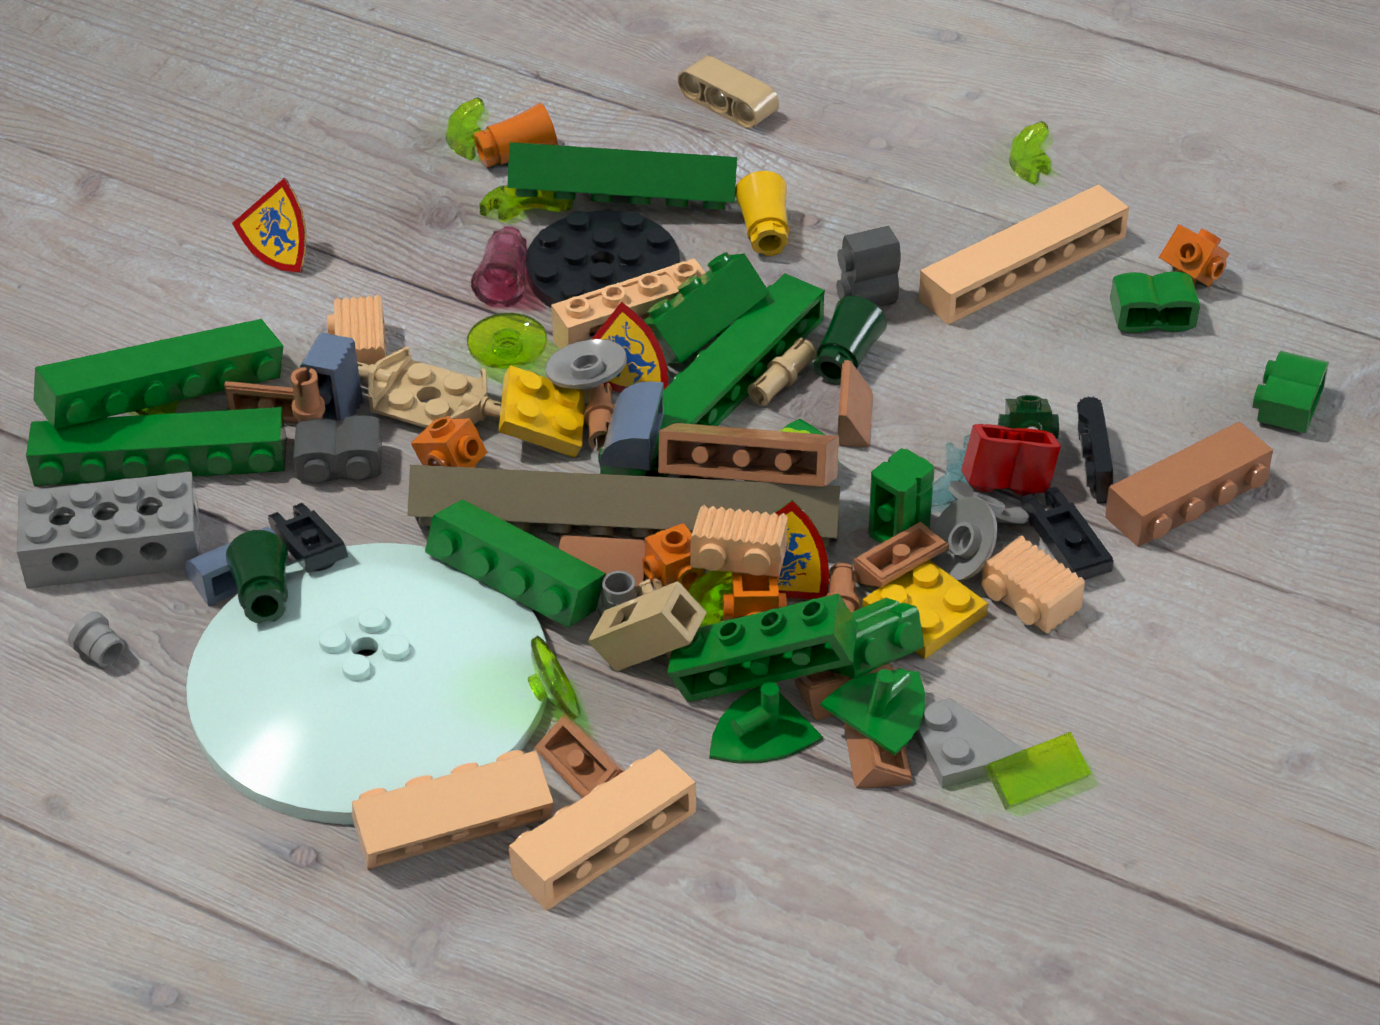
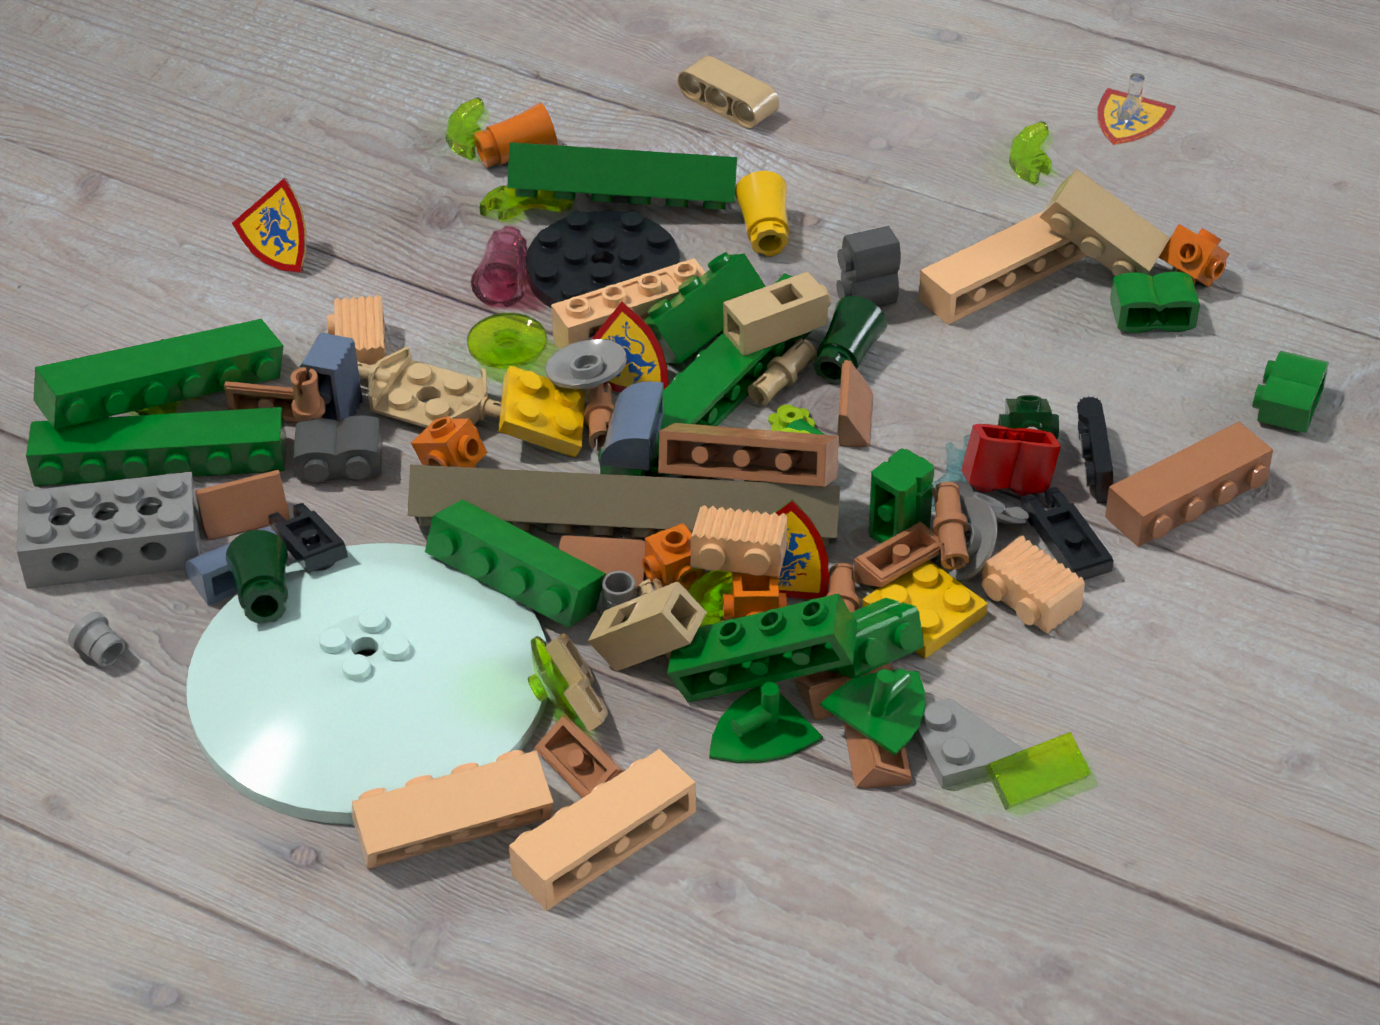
(241, 504): none -> nougat slope
(578, 675): none -> tan tile
(776, 313): none -> tan brick
(788, 414): none -> lime plant
(950, 525): none -> nougat pin
(1103, 226): none -> tan brick
(1129, 115): none -> clear shield

